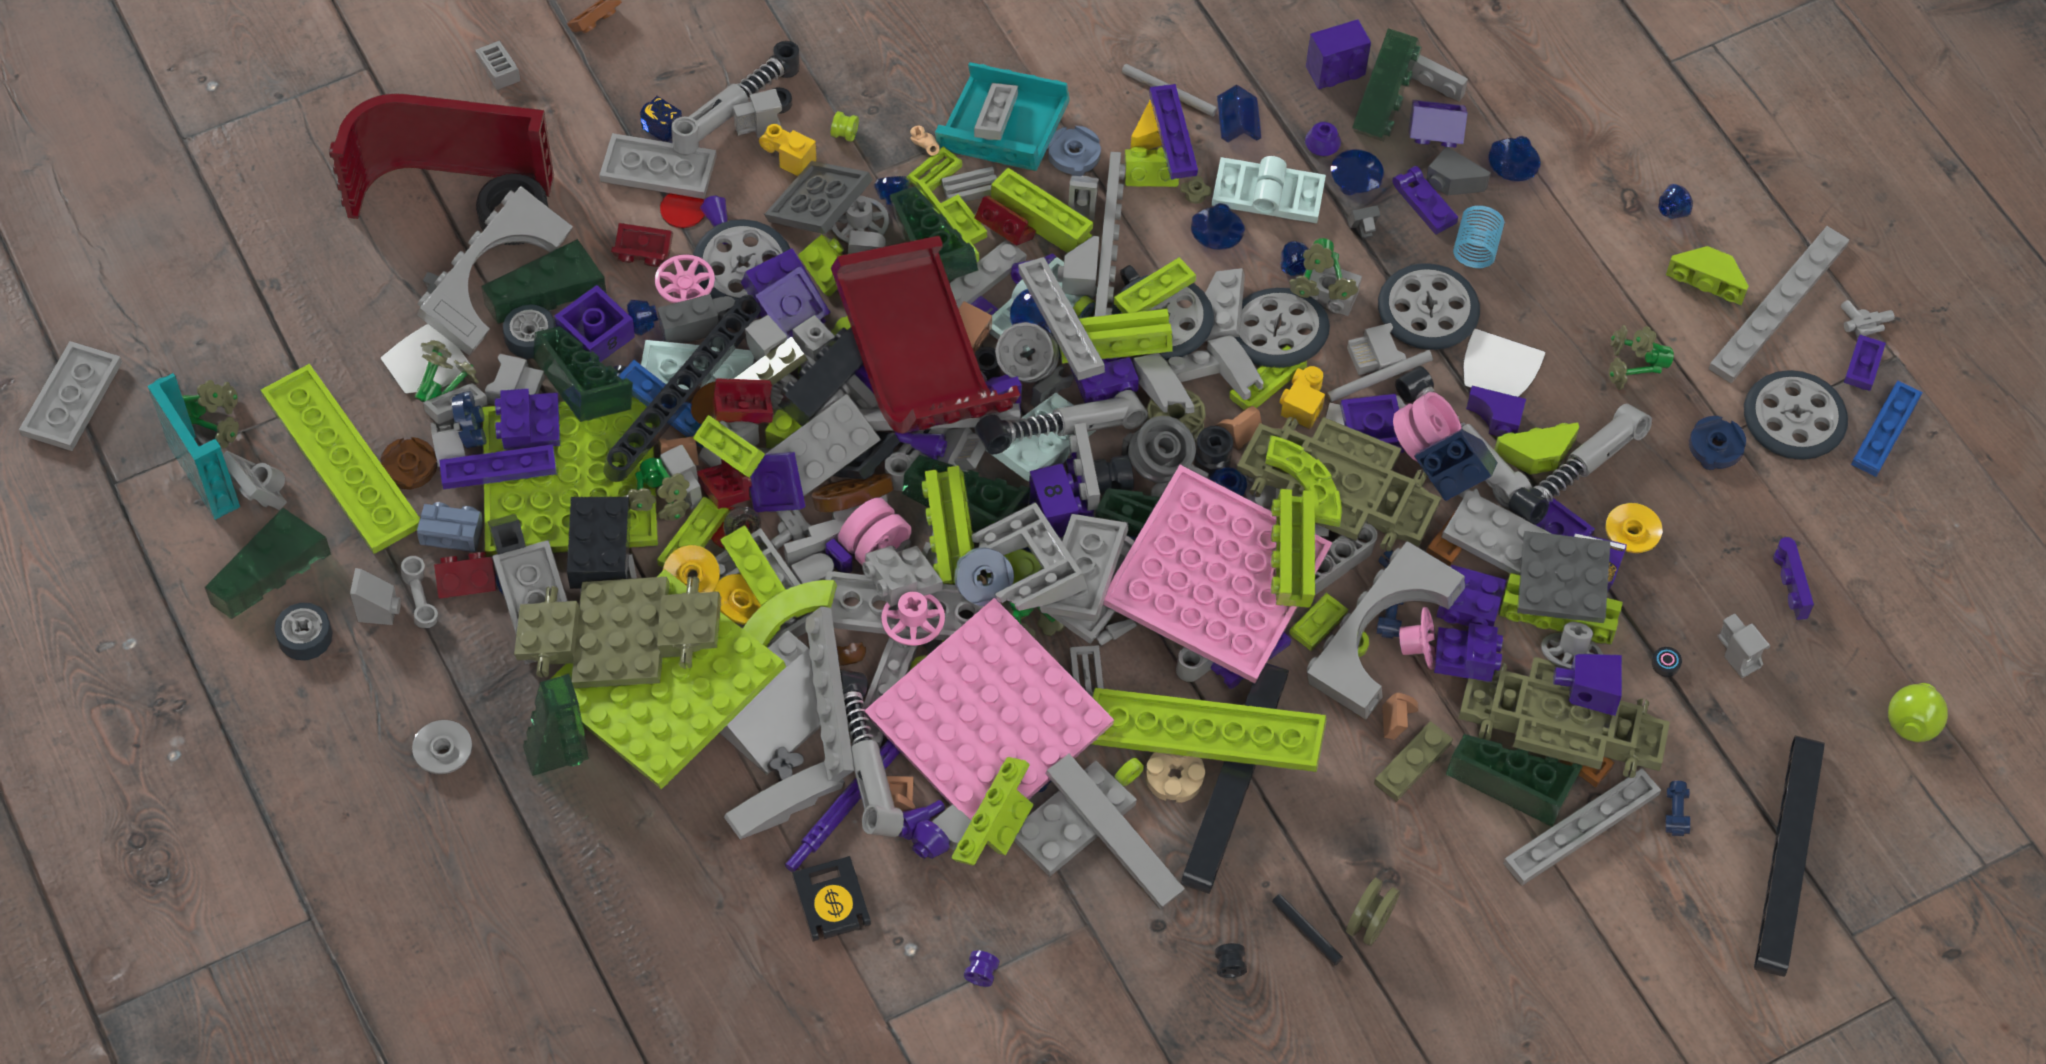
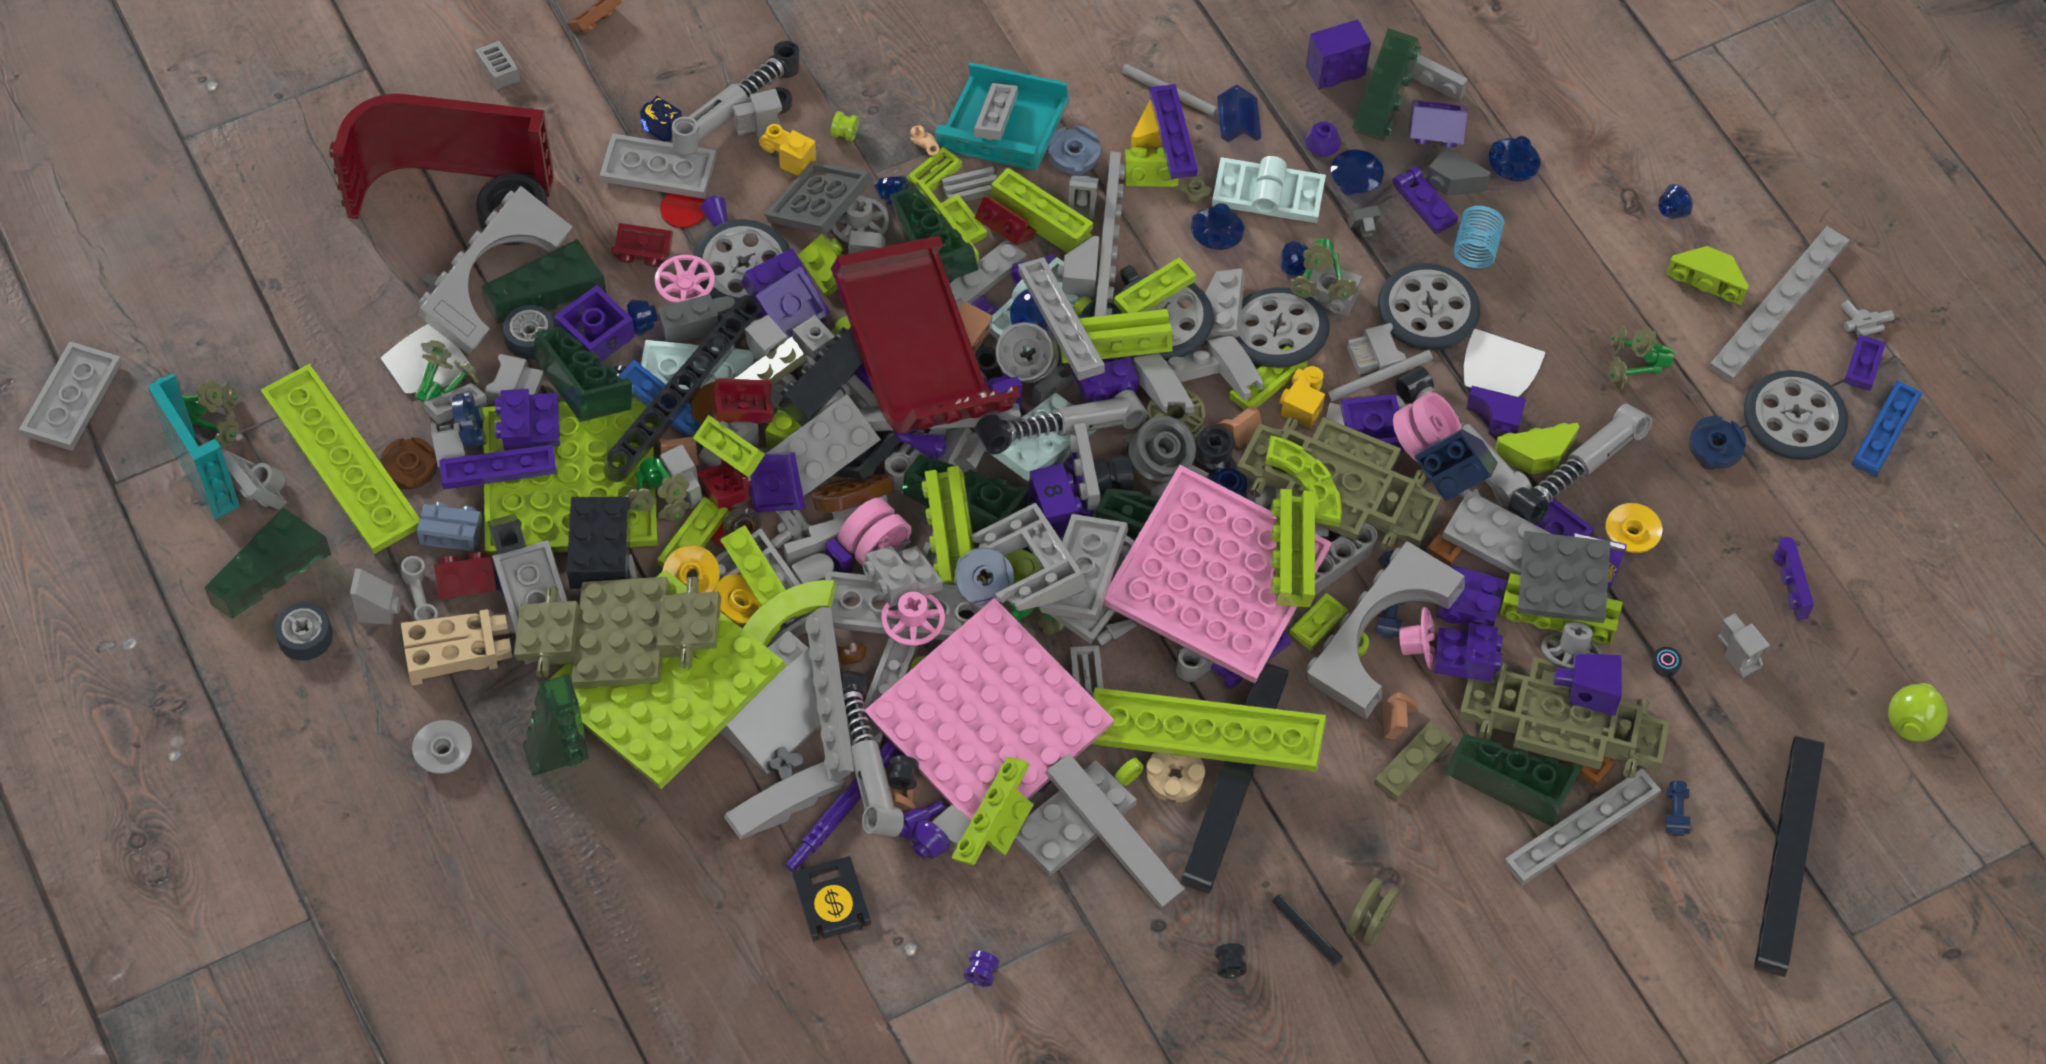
(454, 644): none -> tan hips
(903, 772): none -> black wheel

